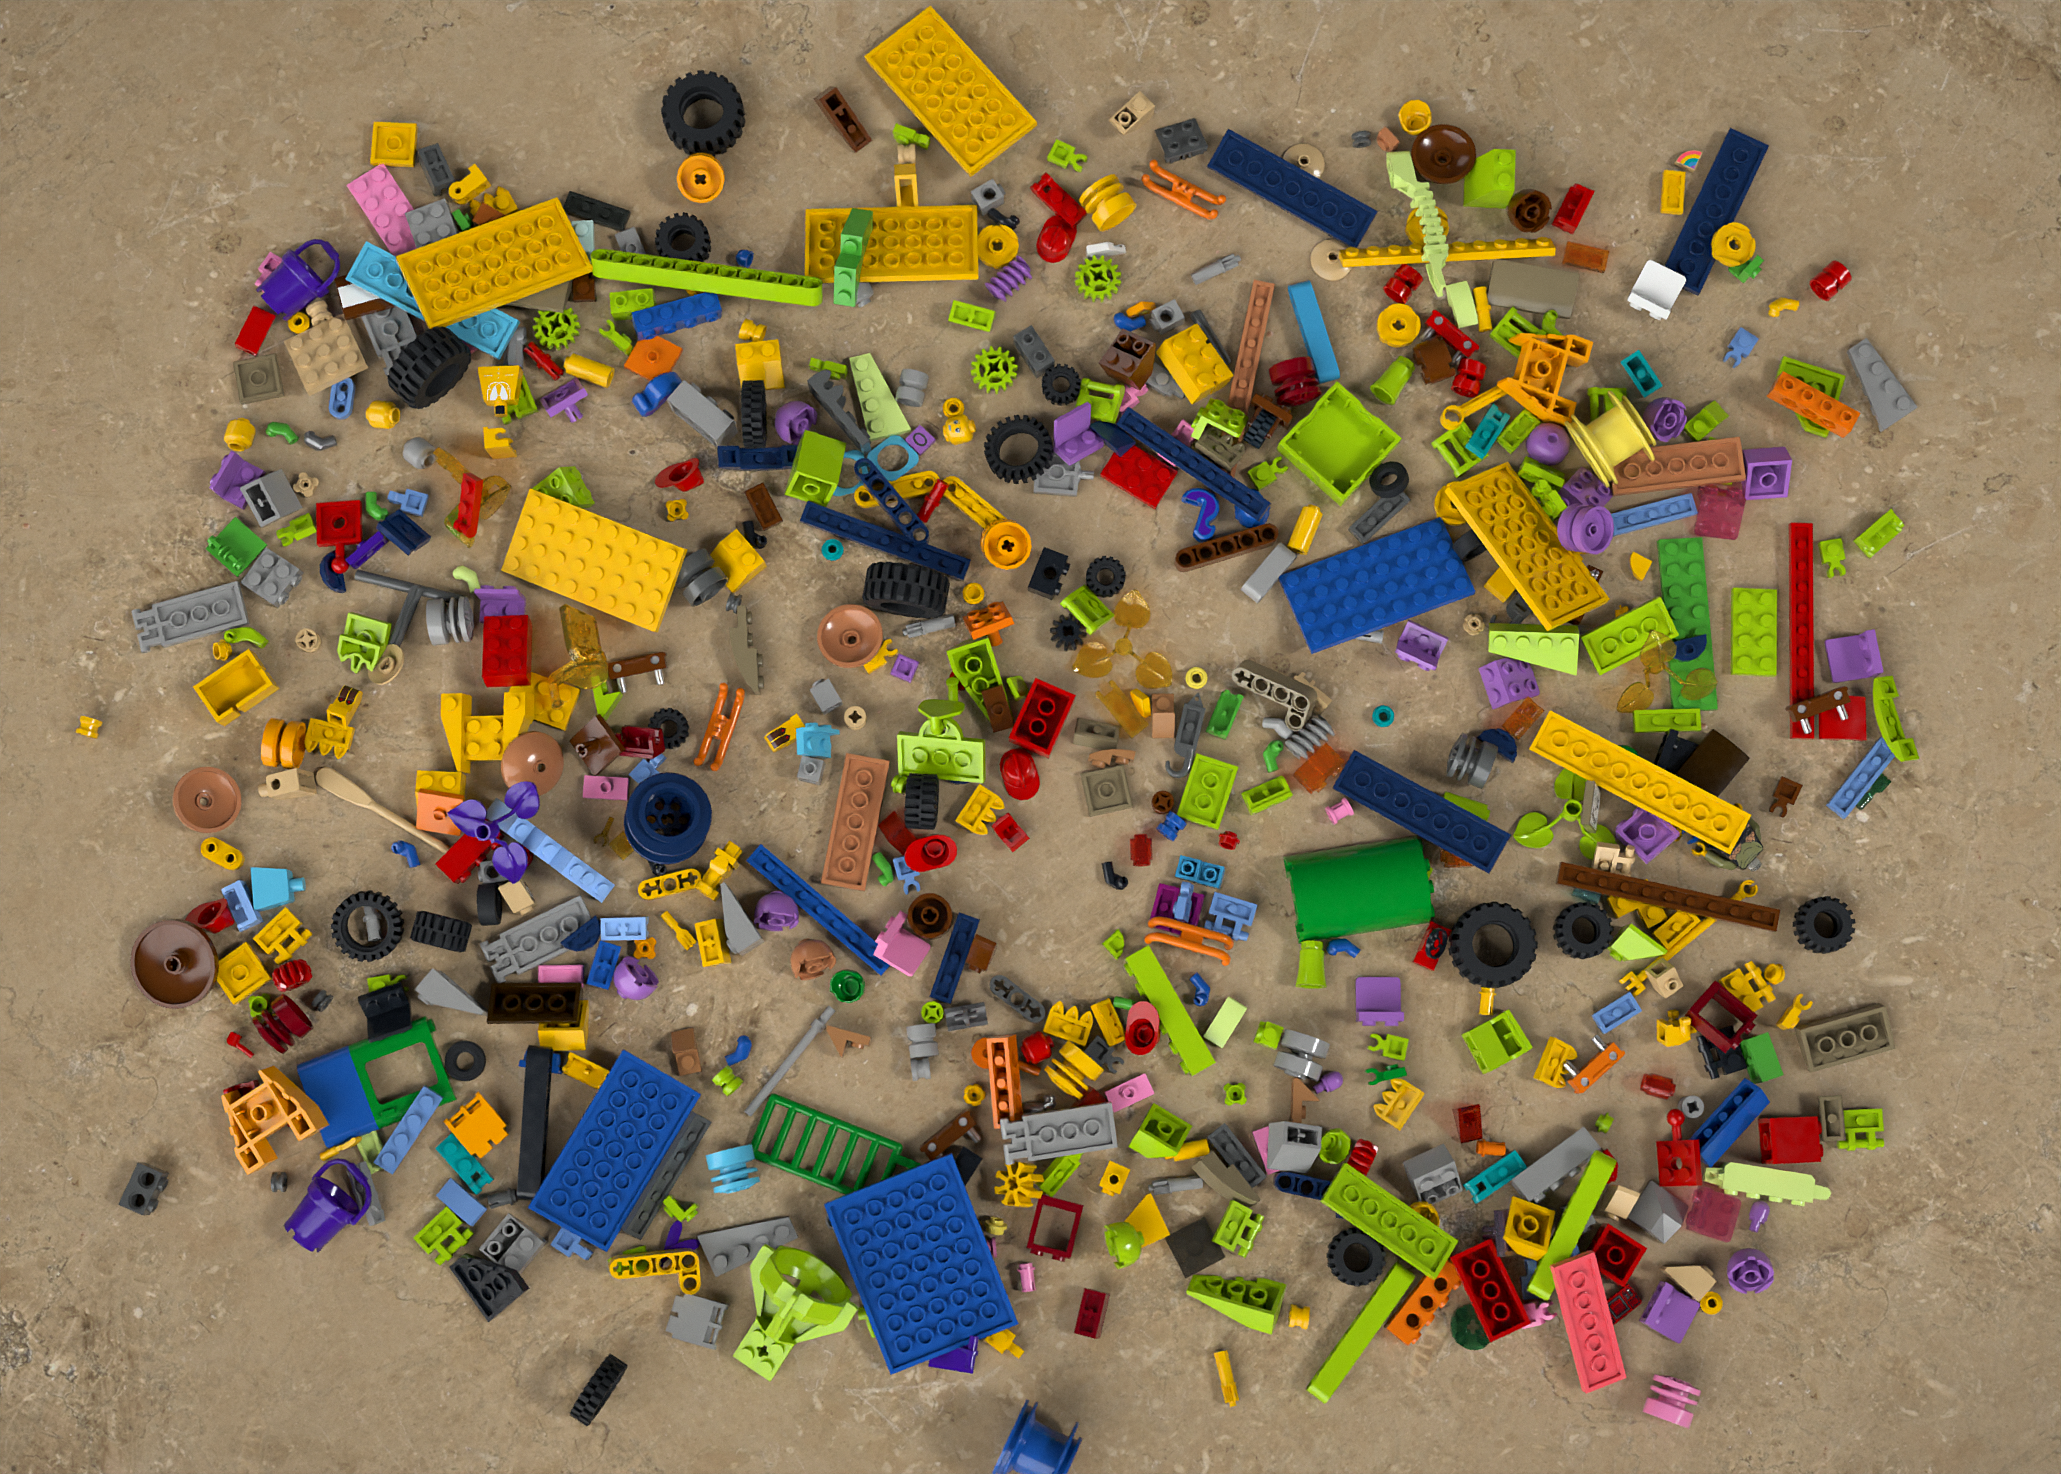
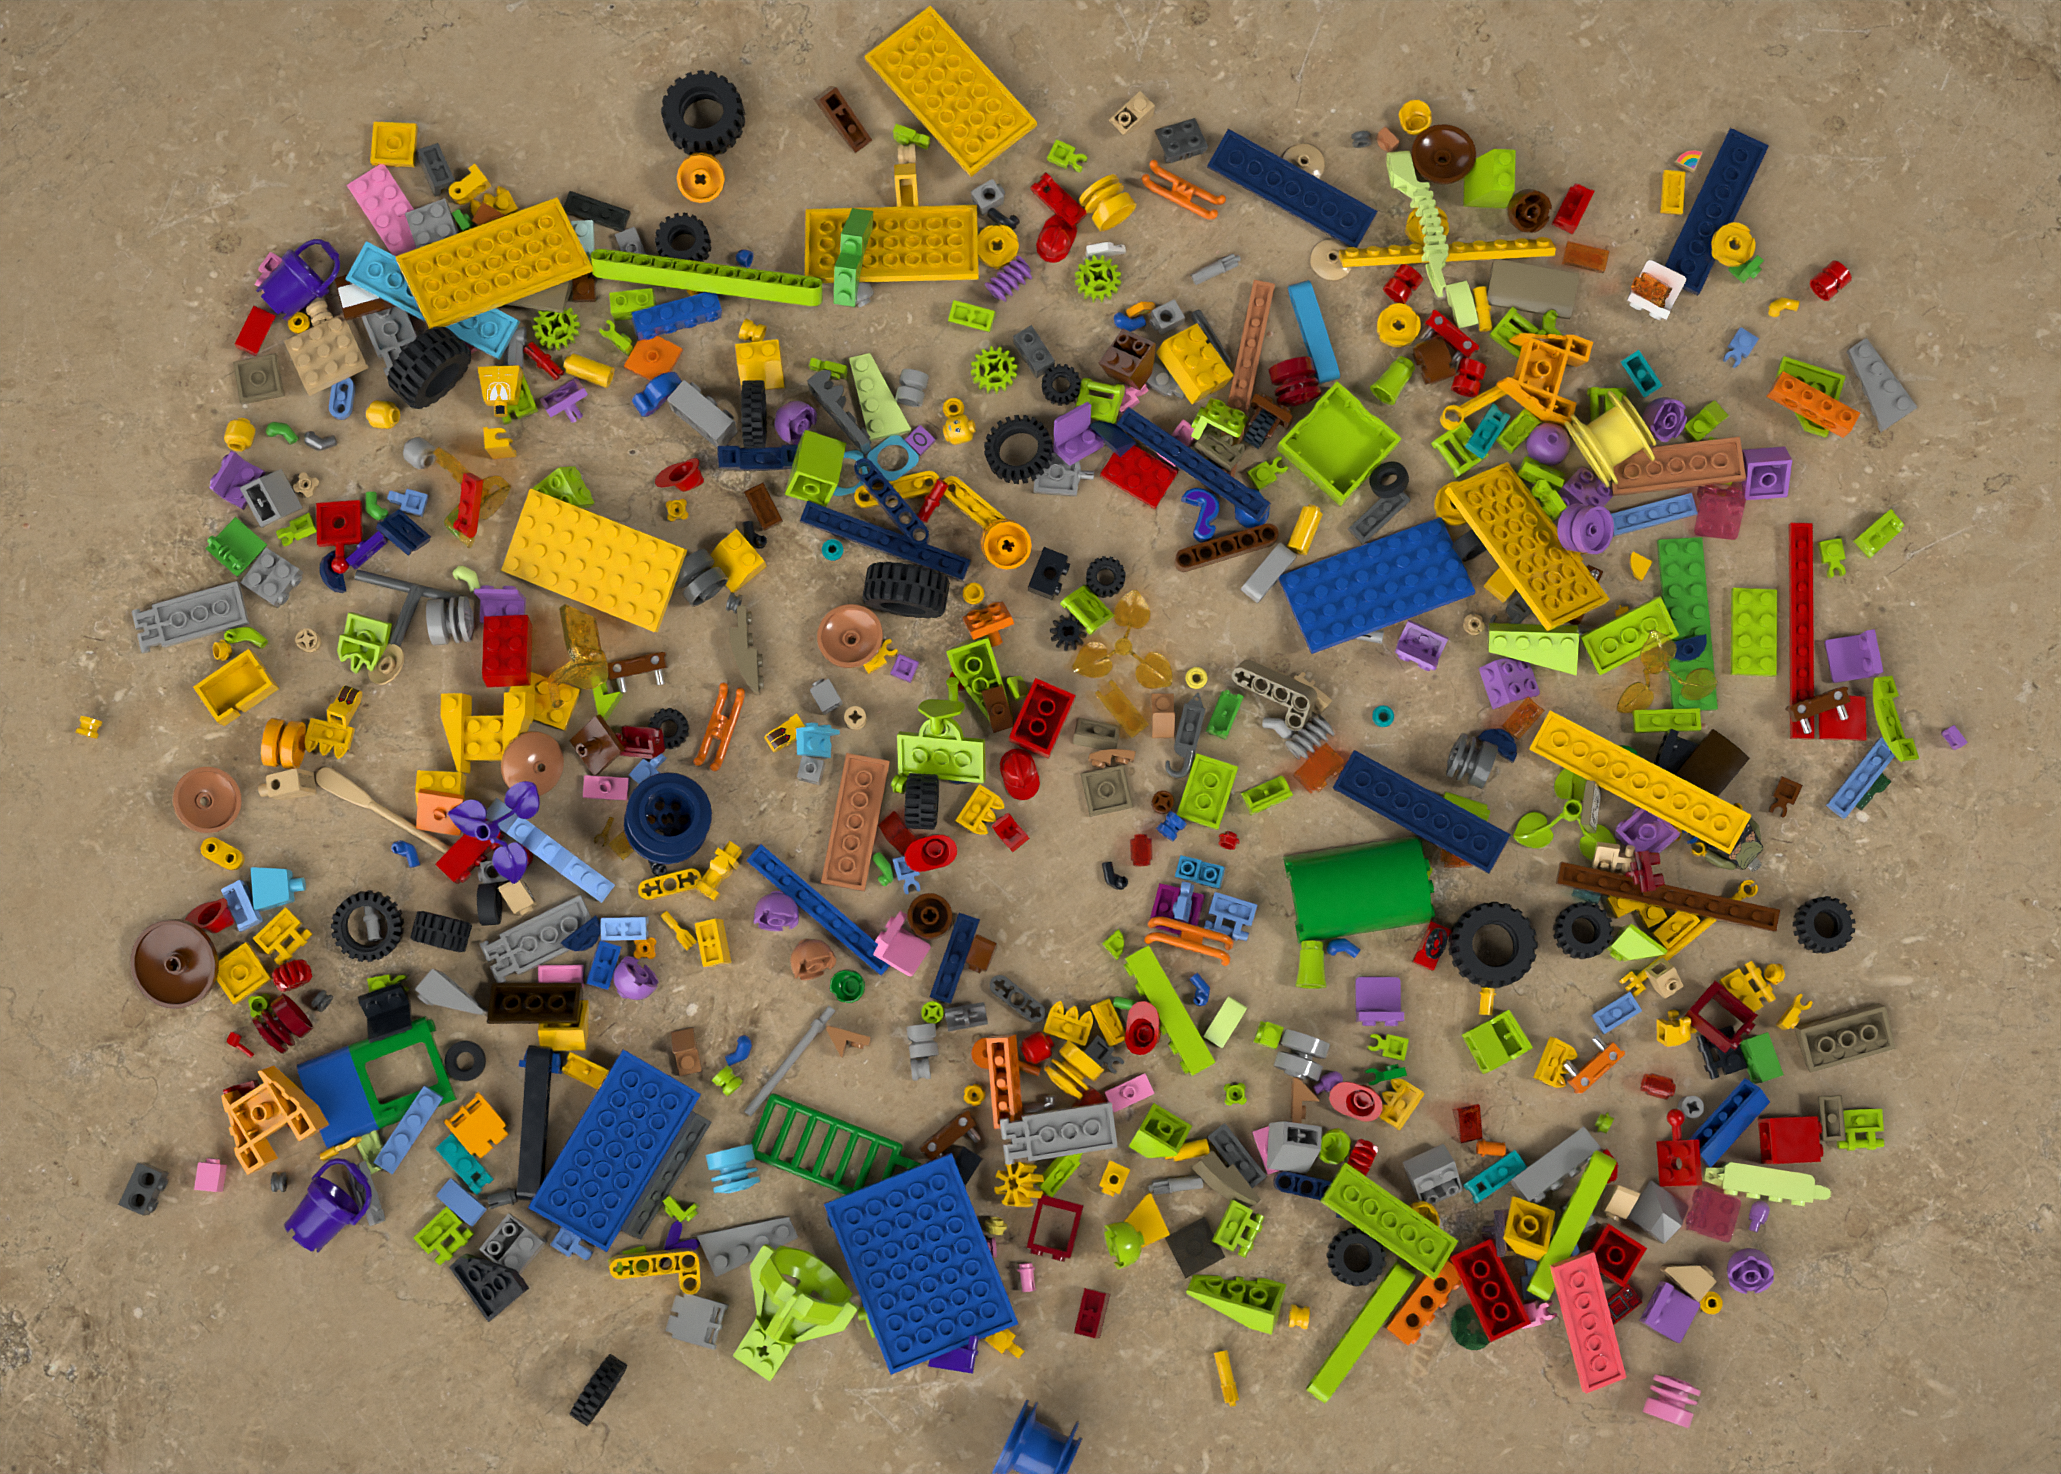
(210, 1175): none -> bright pink brick
(738, 926): light grey slope -> none
(929, 626): light grey piece -> none
(1141, 702): yellow tile -> none
(1271, 753): bright green arm -> none
(1339, 811): bright pink bush -> none
(1356, 1101): none -> piece
(1642, 870): none -> dark red hips
(1651, 289): none -> clear orange hips
(1954, 737): none -> medium lavender tile

